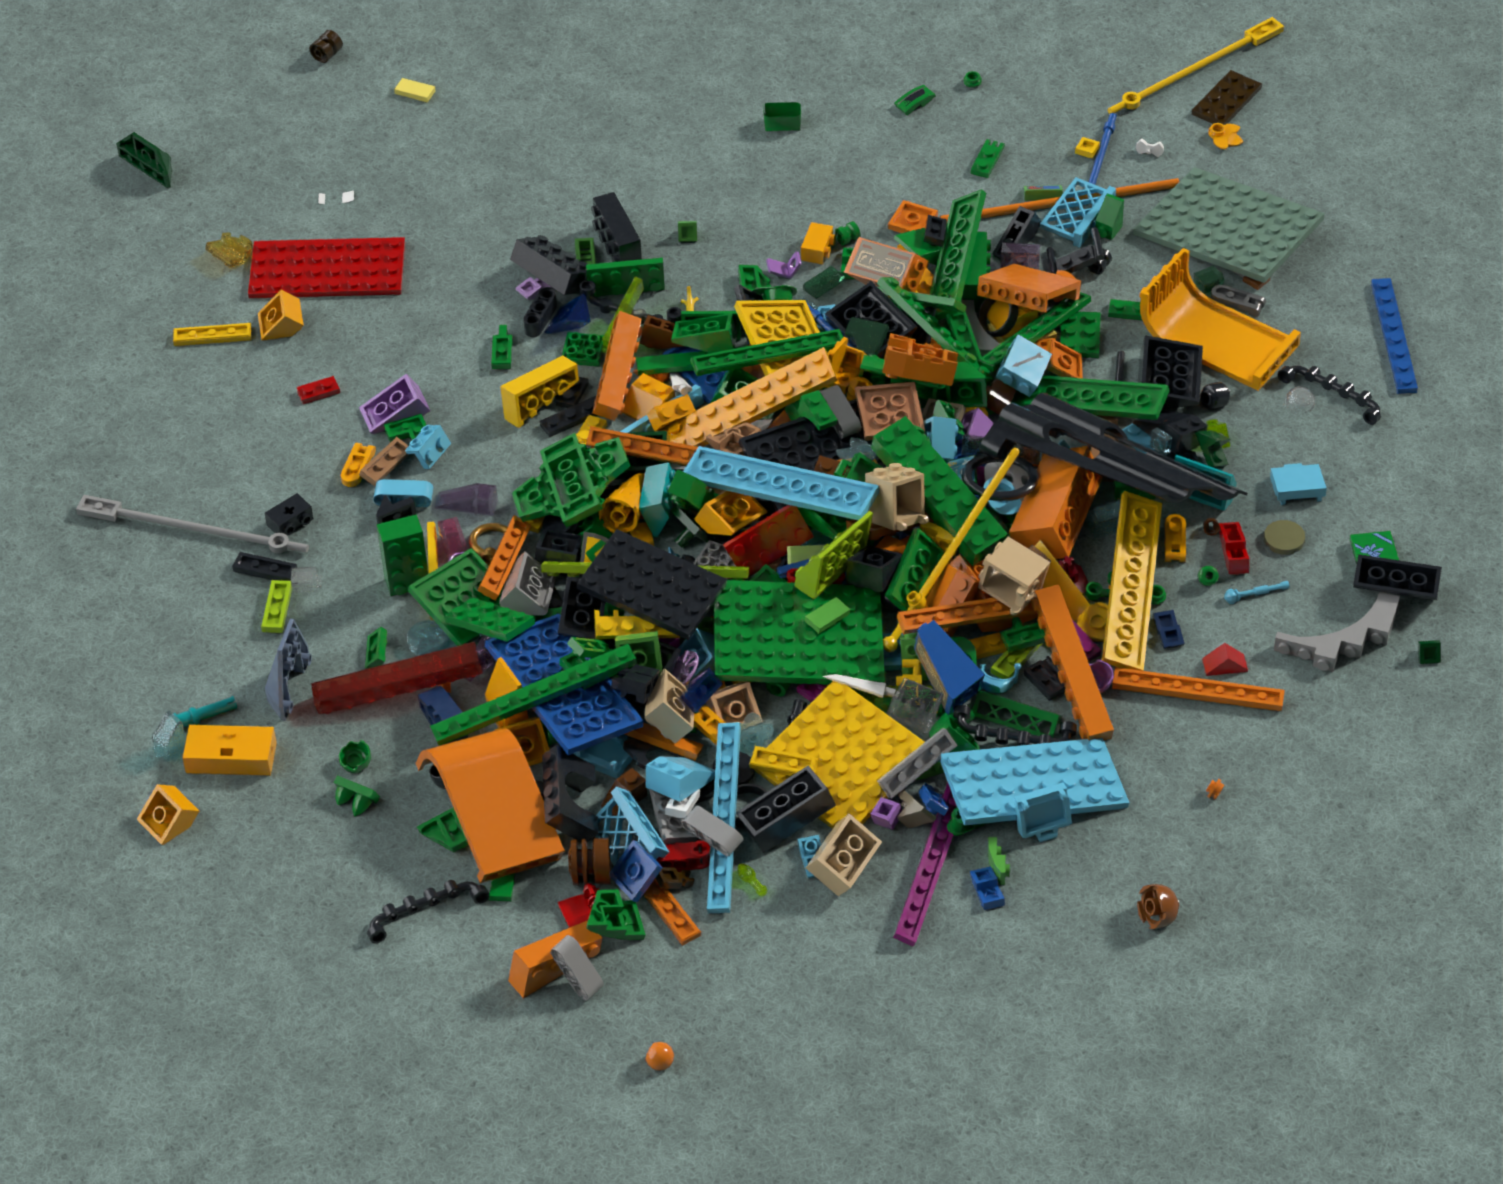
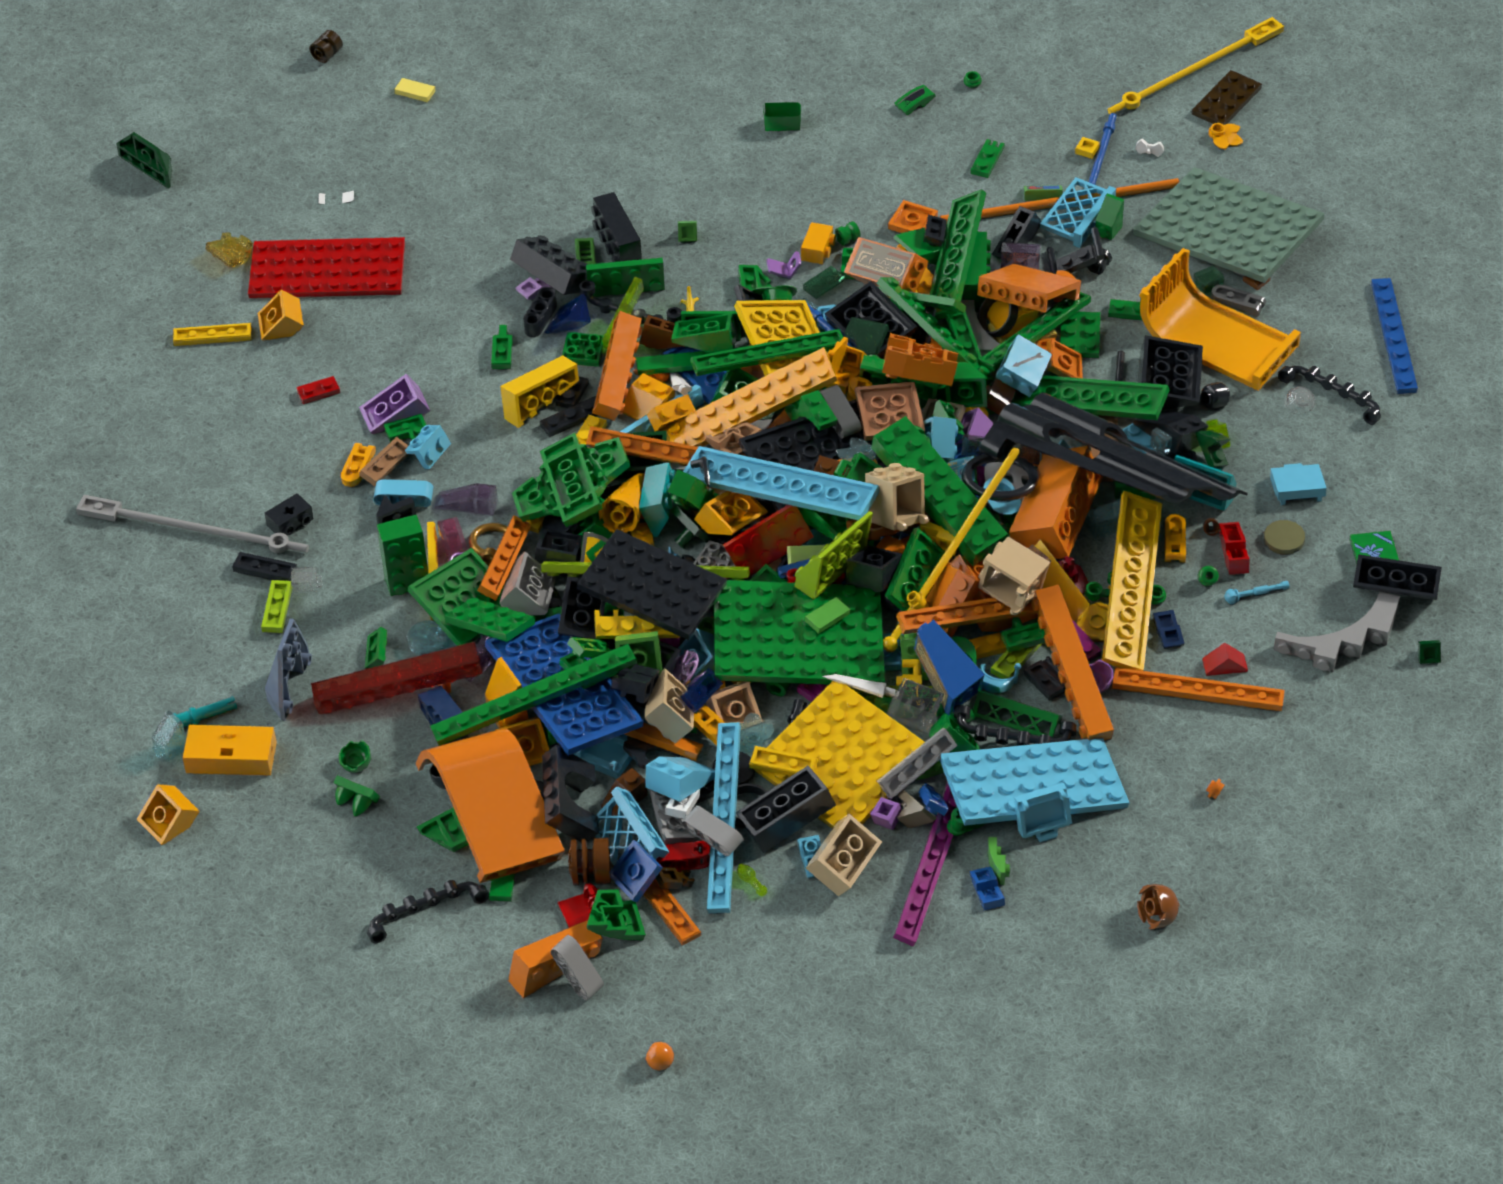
(704, 466): none -> black bar

